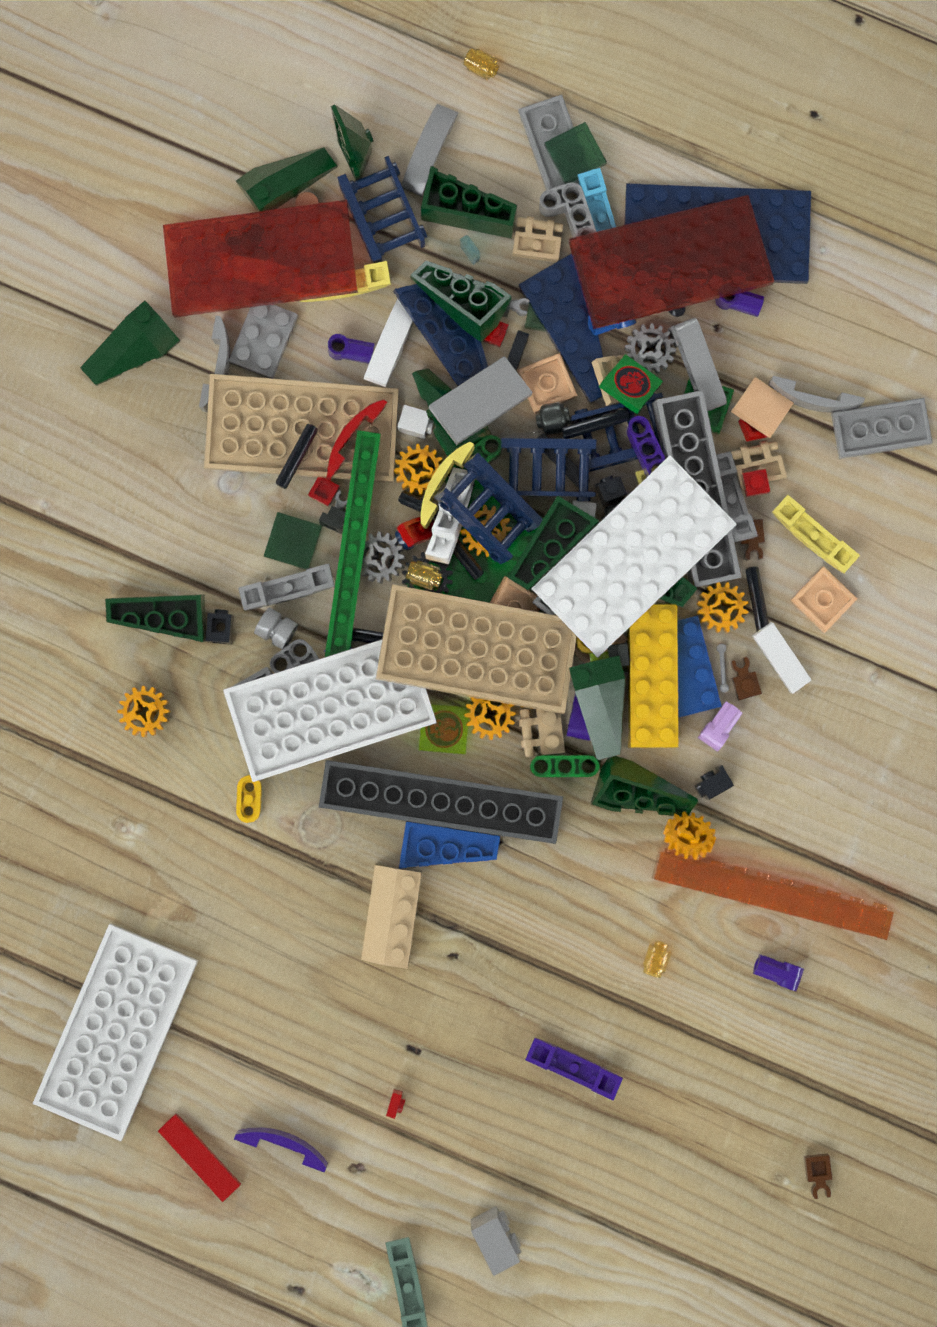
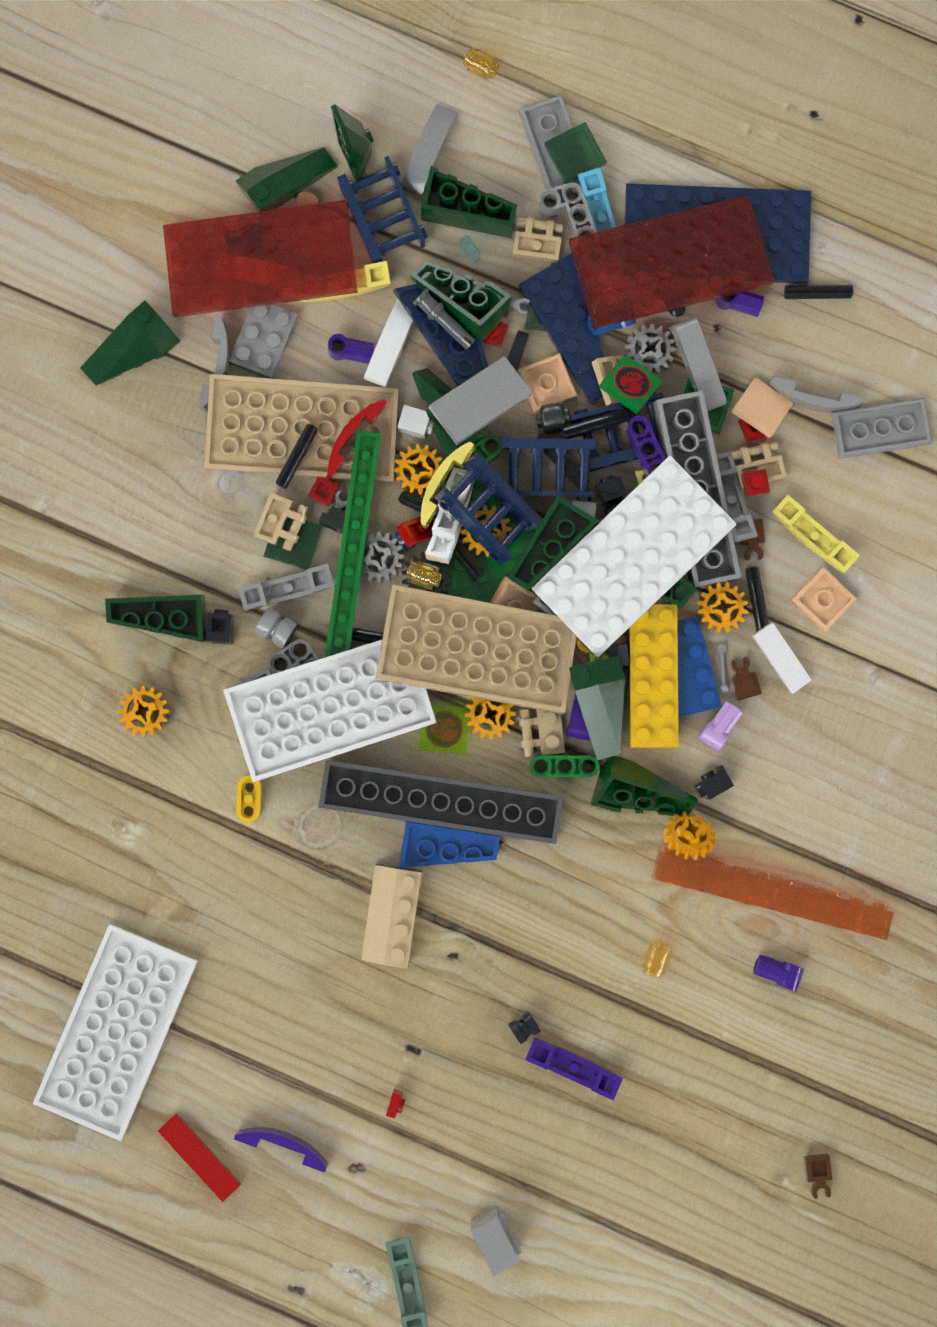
(273, 520): none -> tan plate
(436, 312): none -> dark grey pin
(524, 1028): none -> black wheel
(818, 291): none -> black axle

